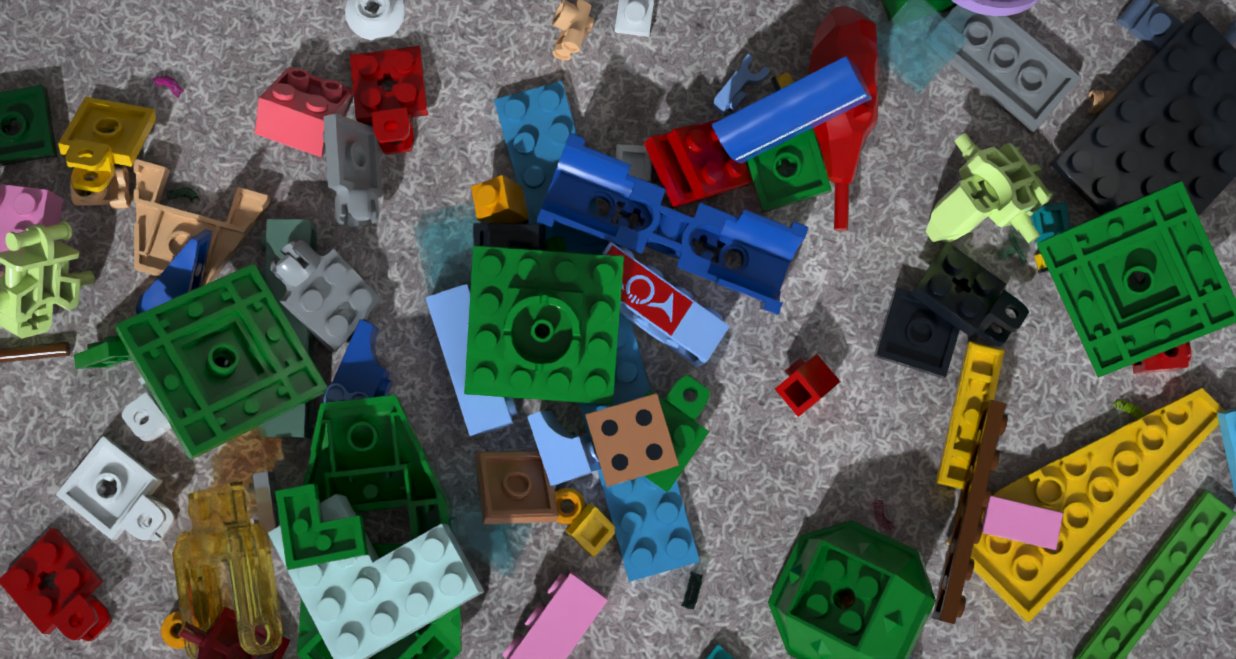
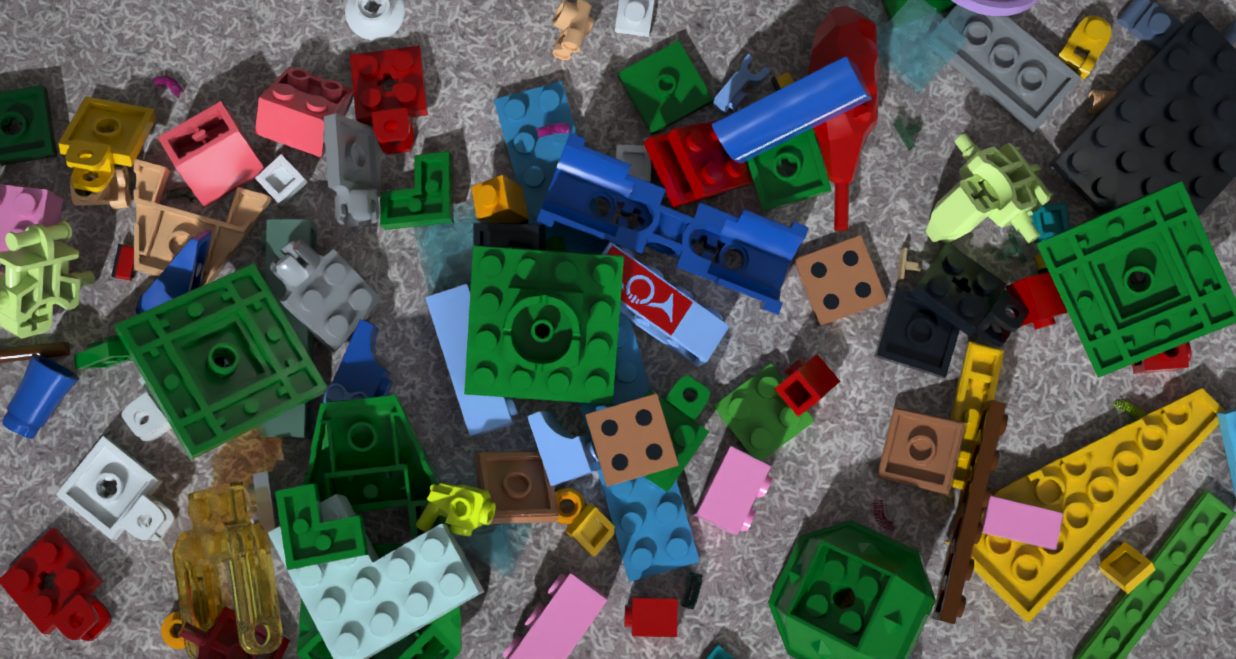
(38, 395): none -> blue plant
(123, 263): none -> red piece
(212, 153): none -> coral slope
(281, 180): none -> white plate
(426, 203): none -> green plate
(461, 504): none -> neon yellow piece
(553, 129): none -> dark pink leg
(652, 616): none -> red brick
(665, 87): none -> green plate
(733, 491): none -> bright pink brick
(760, 415): none -> bright green plate
(840, 280): none -> nougat tile
(905, 134): none -> clear green piece
(906, 265): none -> tan piece
(922, 450): none -> nougat tile
(1040, 298): none -> red brick
(1091, 37): none -> yellow plate
(1126, 567): none -> yellow plate

